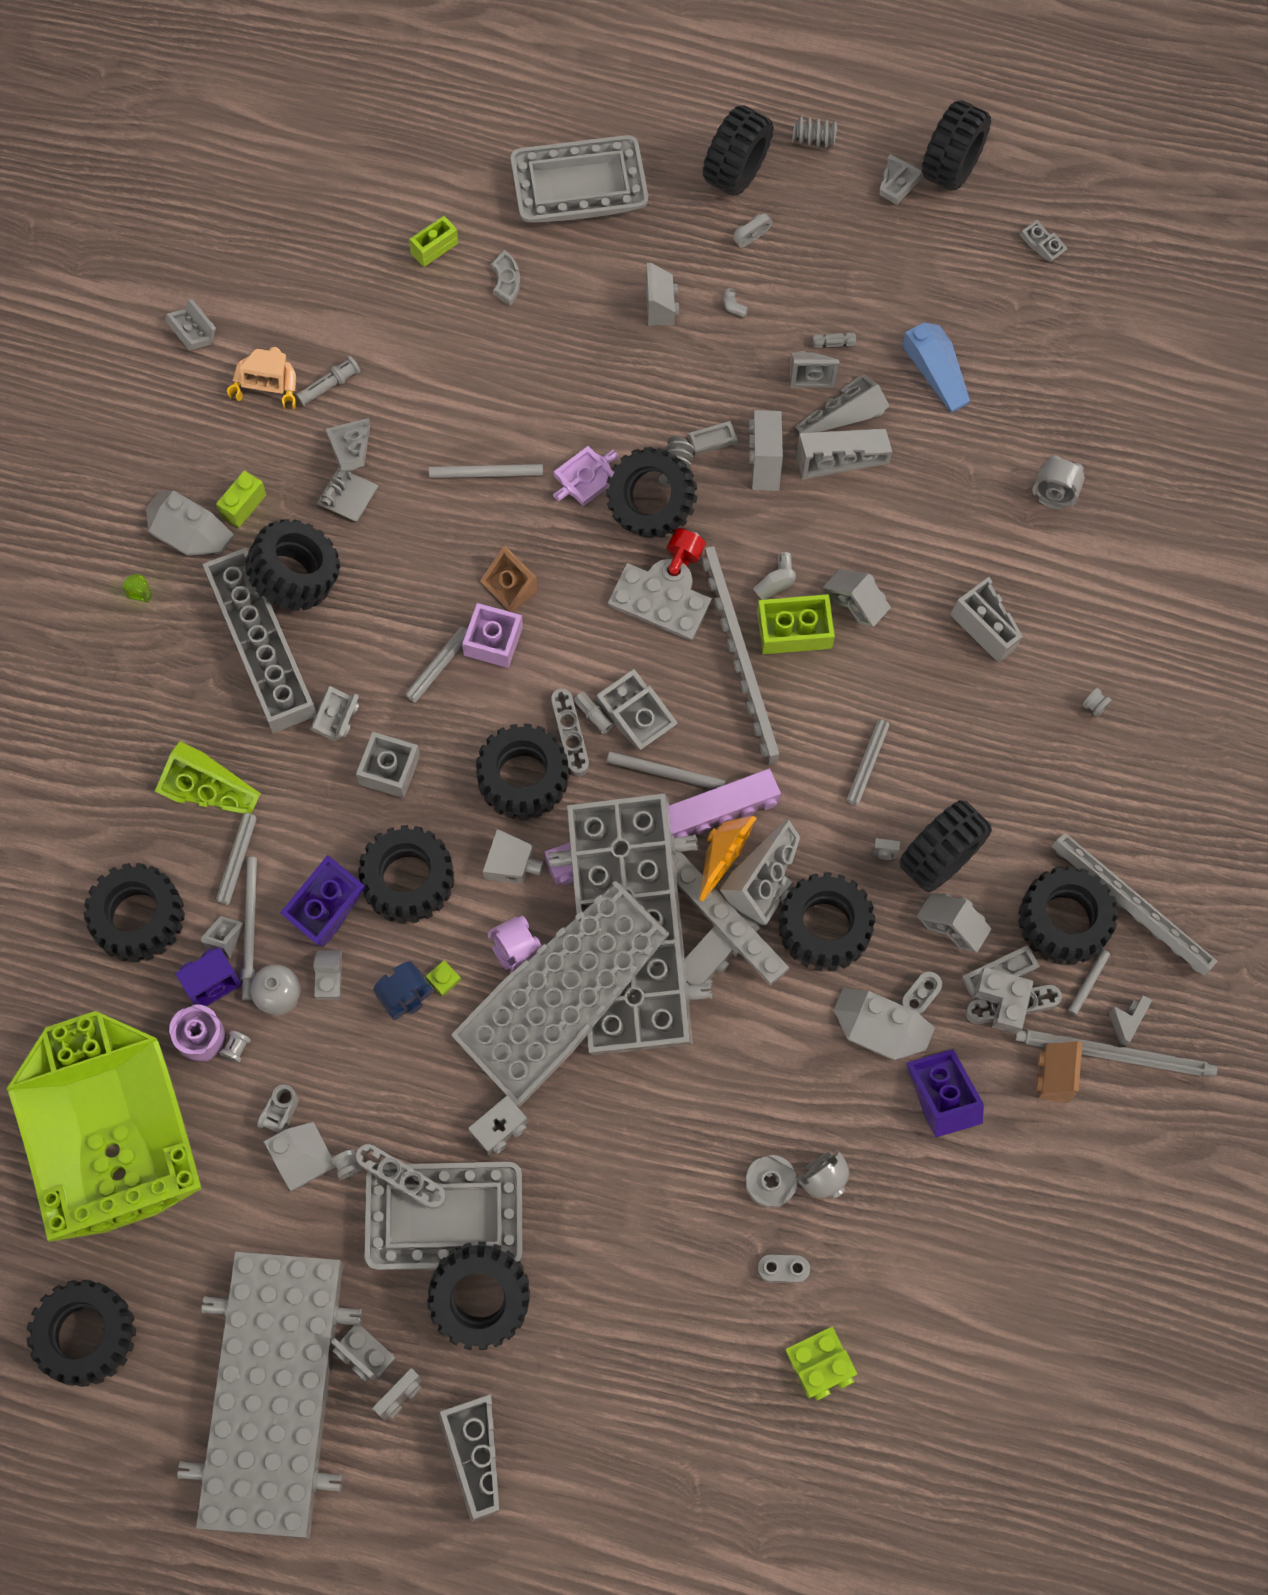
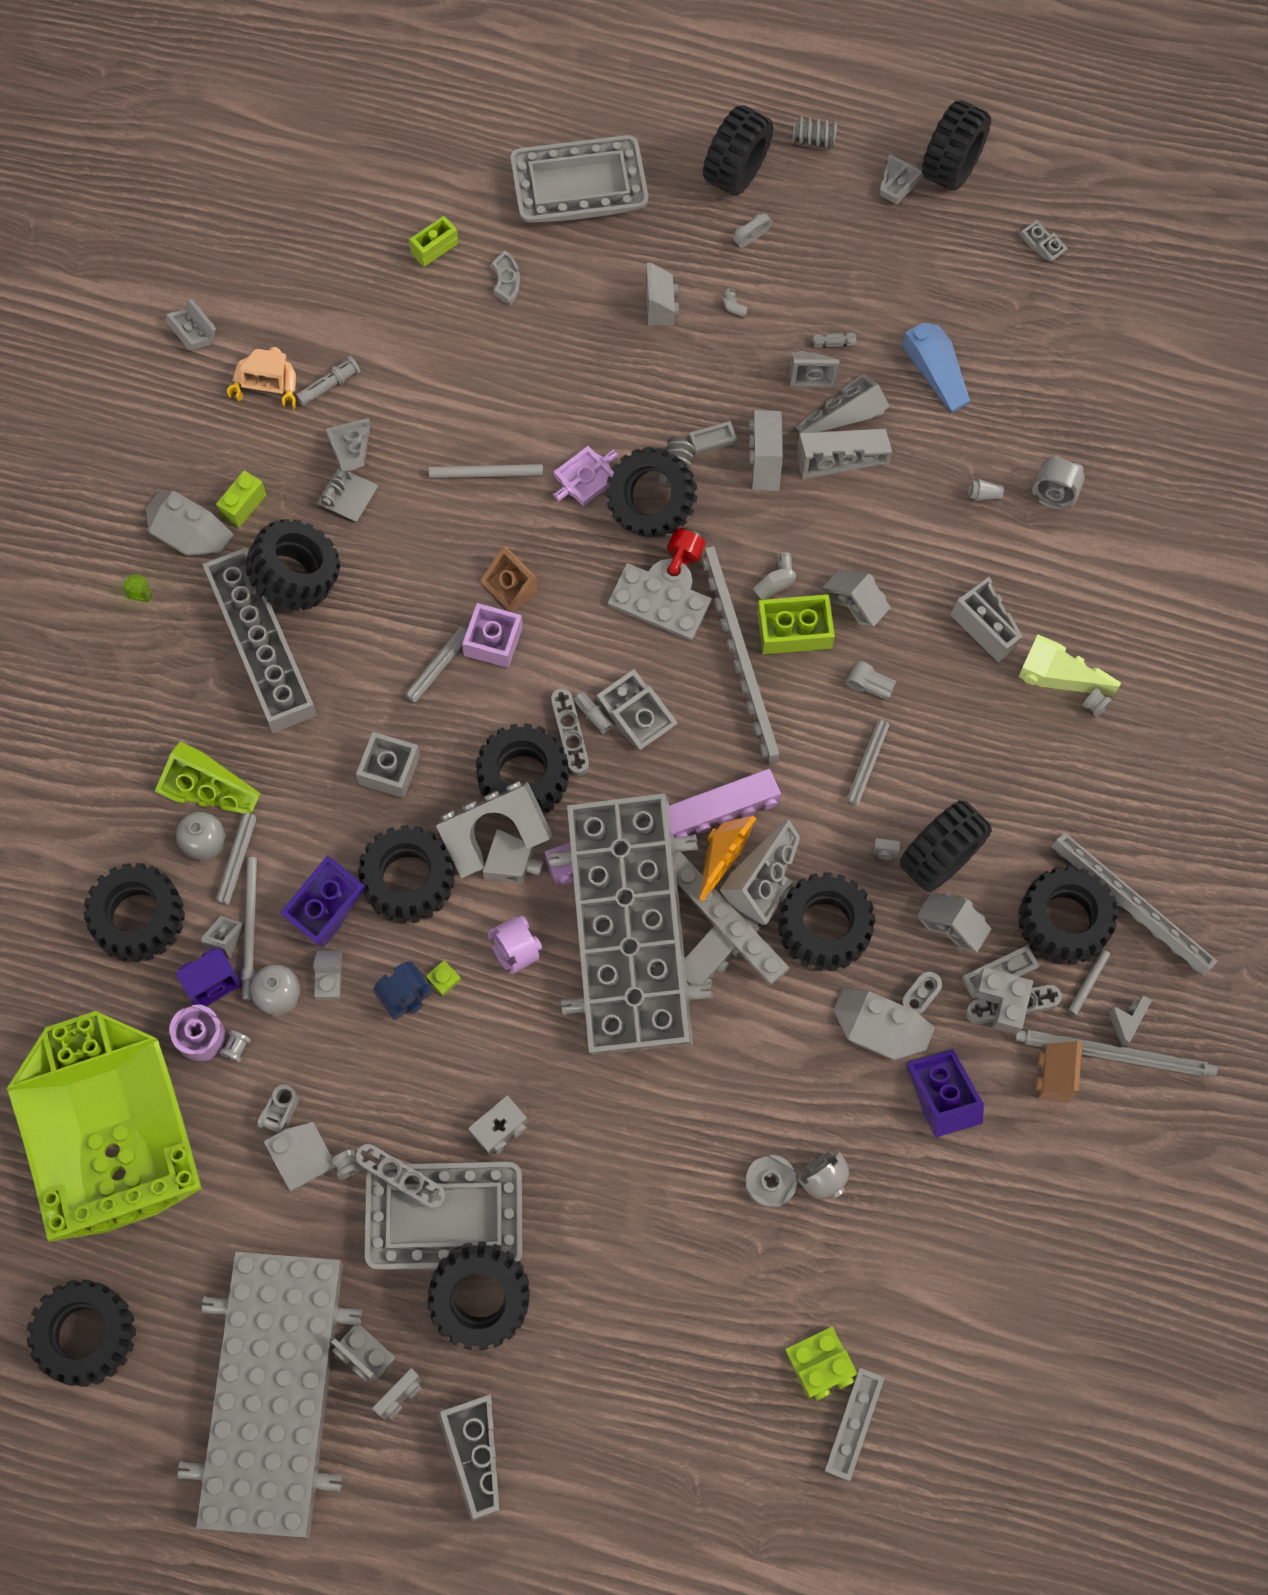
(200, 836): none -> light grey cylinder
(334, 714): light grey bracket -> none
(516, 803): none -> light grey arch
(560, 993): light grey wing -> none
(664, 771): light grey piece -> none
(784, 1271): light grey plate -> none
(854, 1424): none -> light grey plate
(864, 678): none -> light grey piece
(983, 490): none -> light grey cone
(1053, 668): none -> yellowish green wedge

